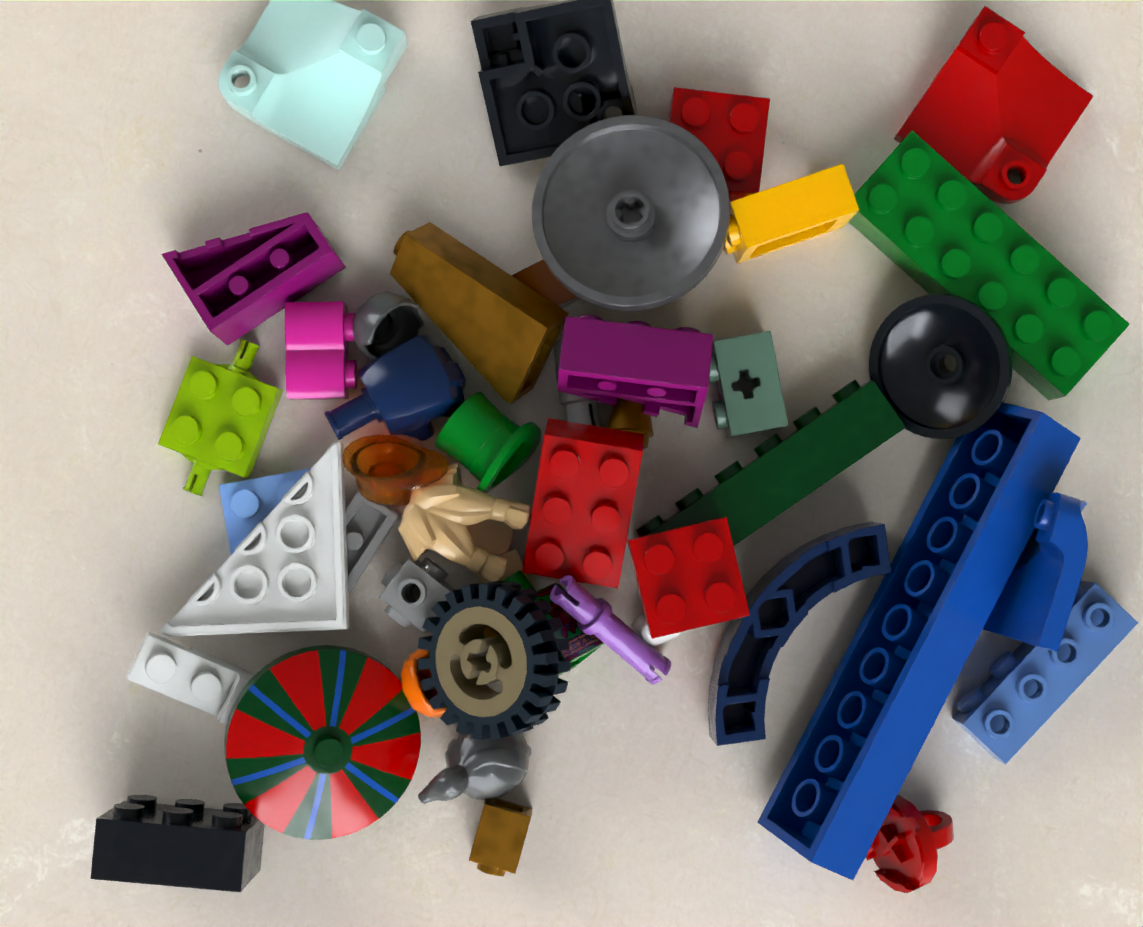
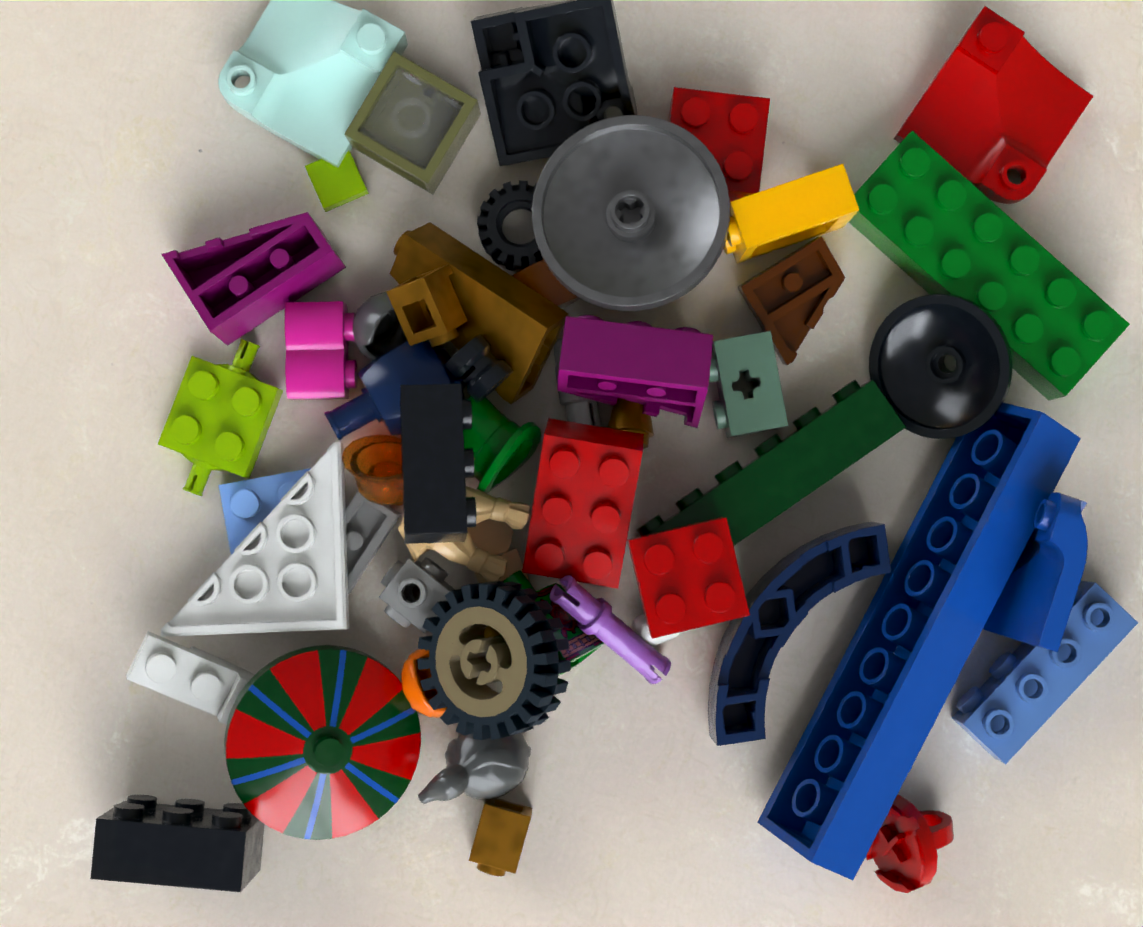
(334, 184): none -> lime tile
(413, 122): none -> piece
(428, 307): none -> pearl gold brick
(436, 463): none -> black brick
(478, 368): none -> black wheel
(490, 226): none -> black tyre
(792, 295): none -> reddish brown wing

